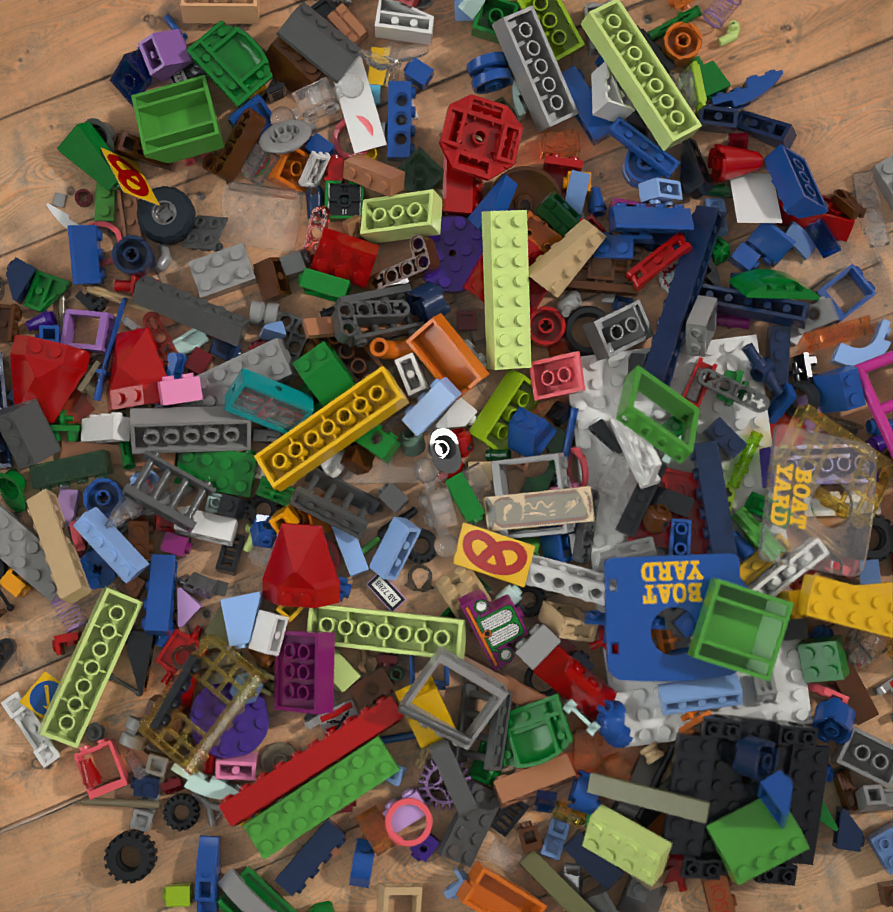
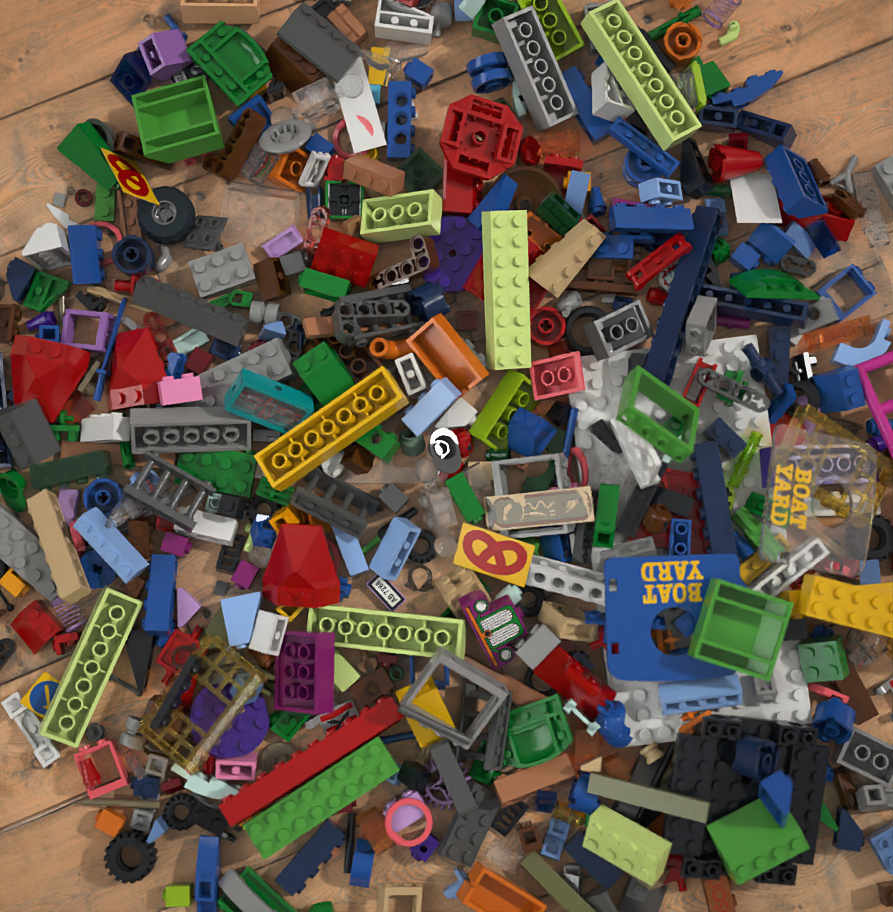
(37, 626): none -> red slope
(48, 248): none -> white slope
(110, 821): none -> orange brick
(158, 829): none -> medium blue slope
(198, 584): flat silver piece -> none
(211, 821): none -> black hinge
(227, 299): none -> green piece
(245, 575): none -> magenta brick
(283, 242): none -> lavender tile
(287, 723): none -> green bracket
(300, 332): none -> dark blue hand
(349, 842): none -> black bar
(414, 775): none -> black brick
(442, 16): none -> light grey piece
(528, 151): none -> red hair
(592, 765): none -> tan slope
(606, 515): none -> green slope
(656, 296): none -> red cone
(796, 270): none -> black beam
(819, 173): none -> reddish brown cone
(846, 176): none -> light grey piece

